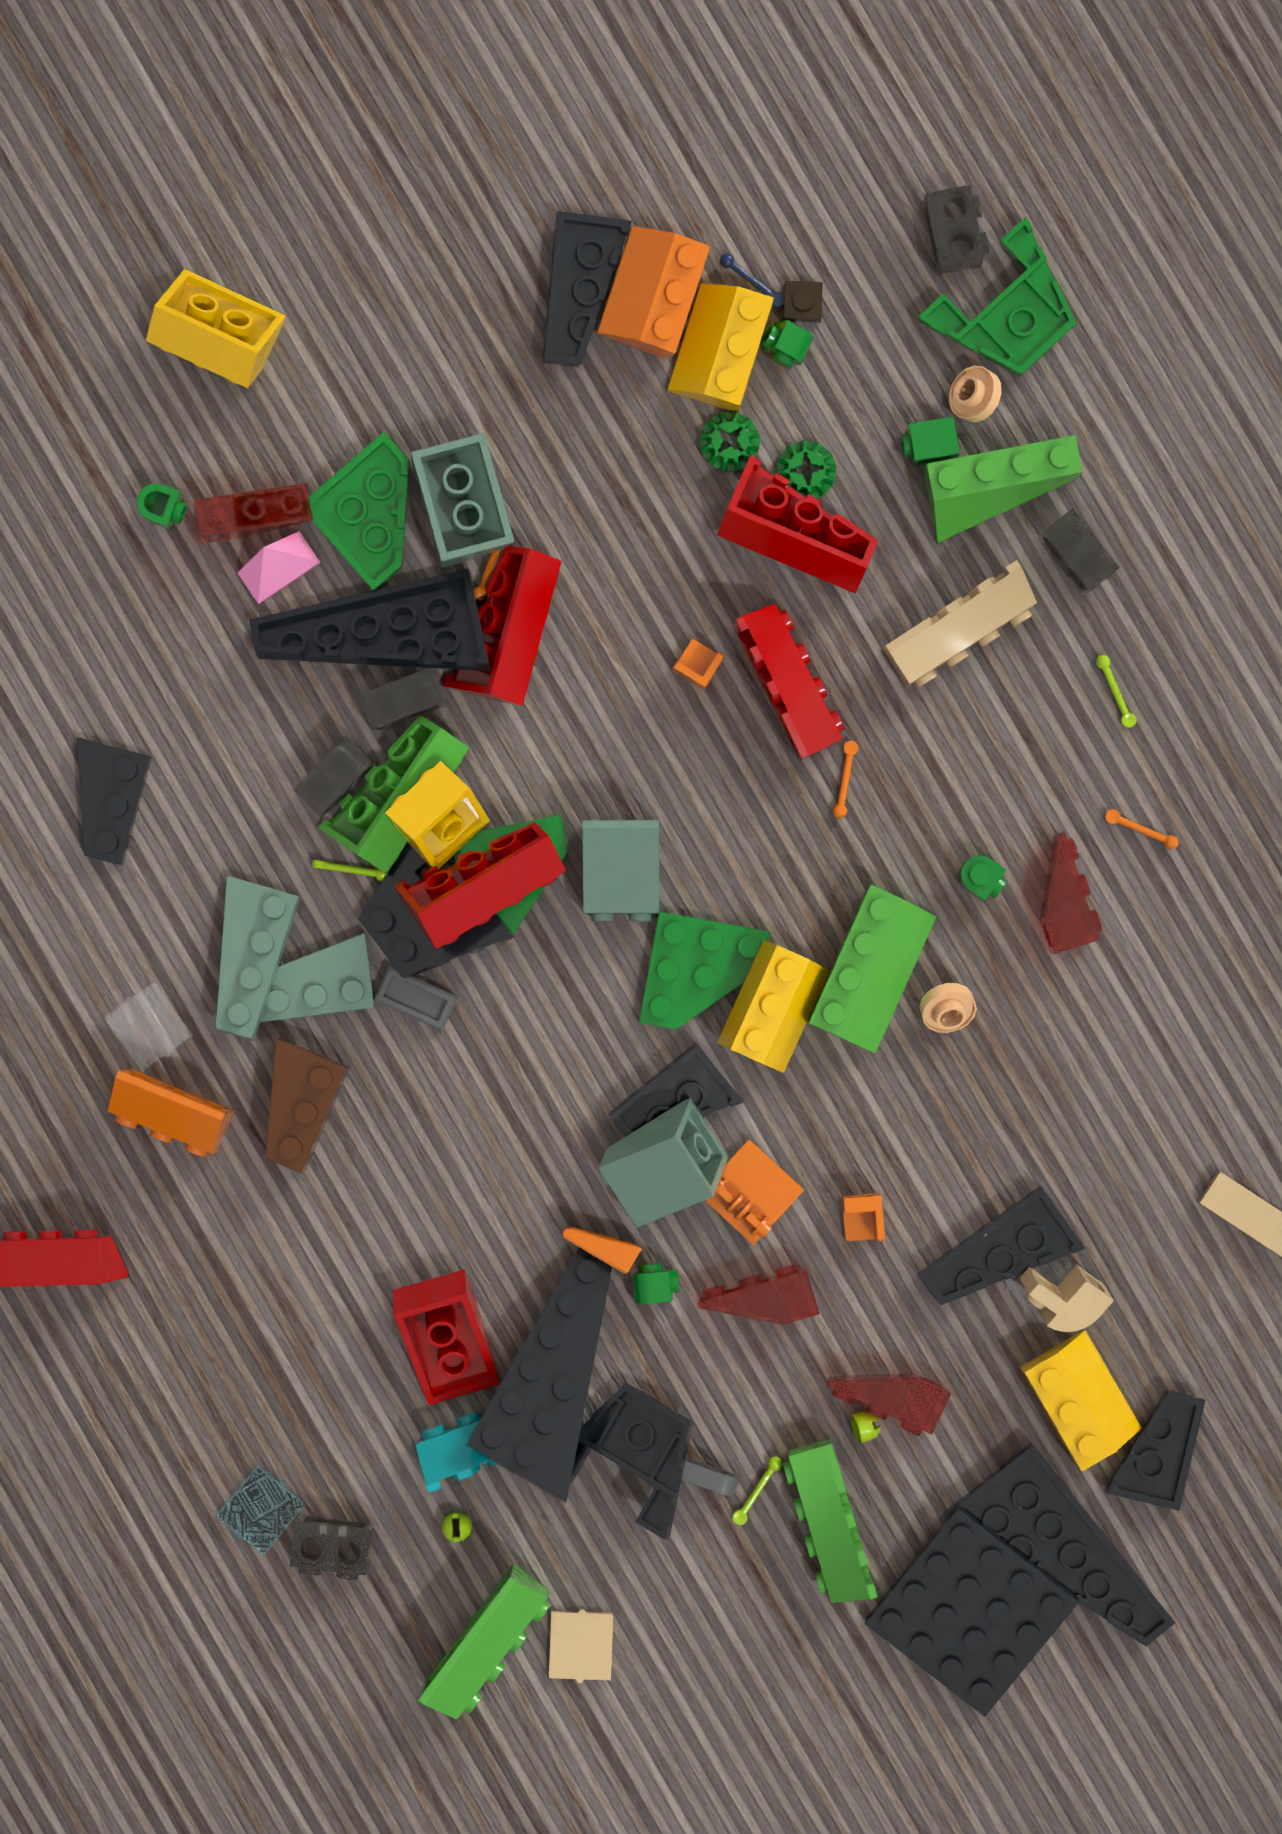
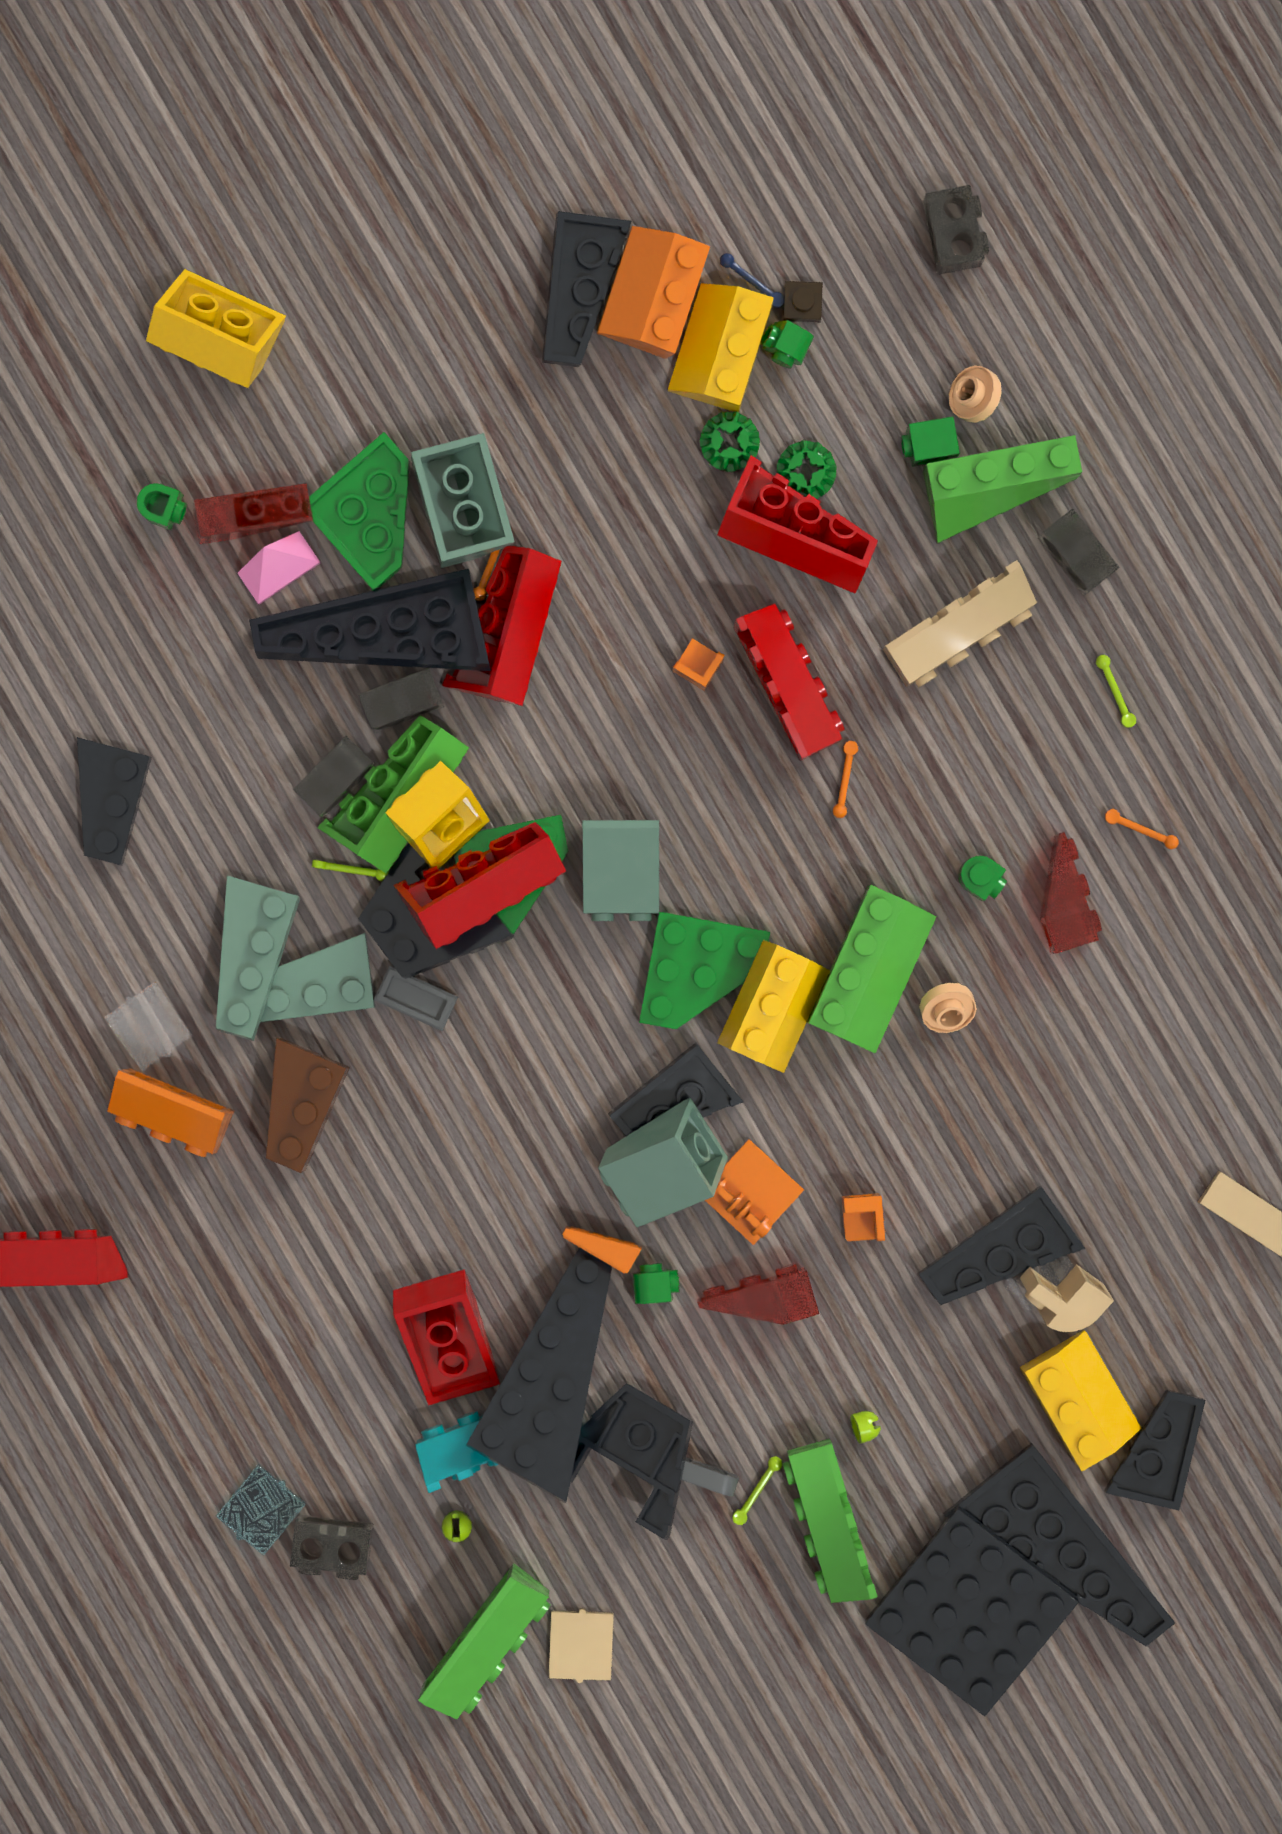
(901, 1395): clear red slope -> none
(1020, 321): green wing -> none

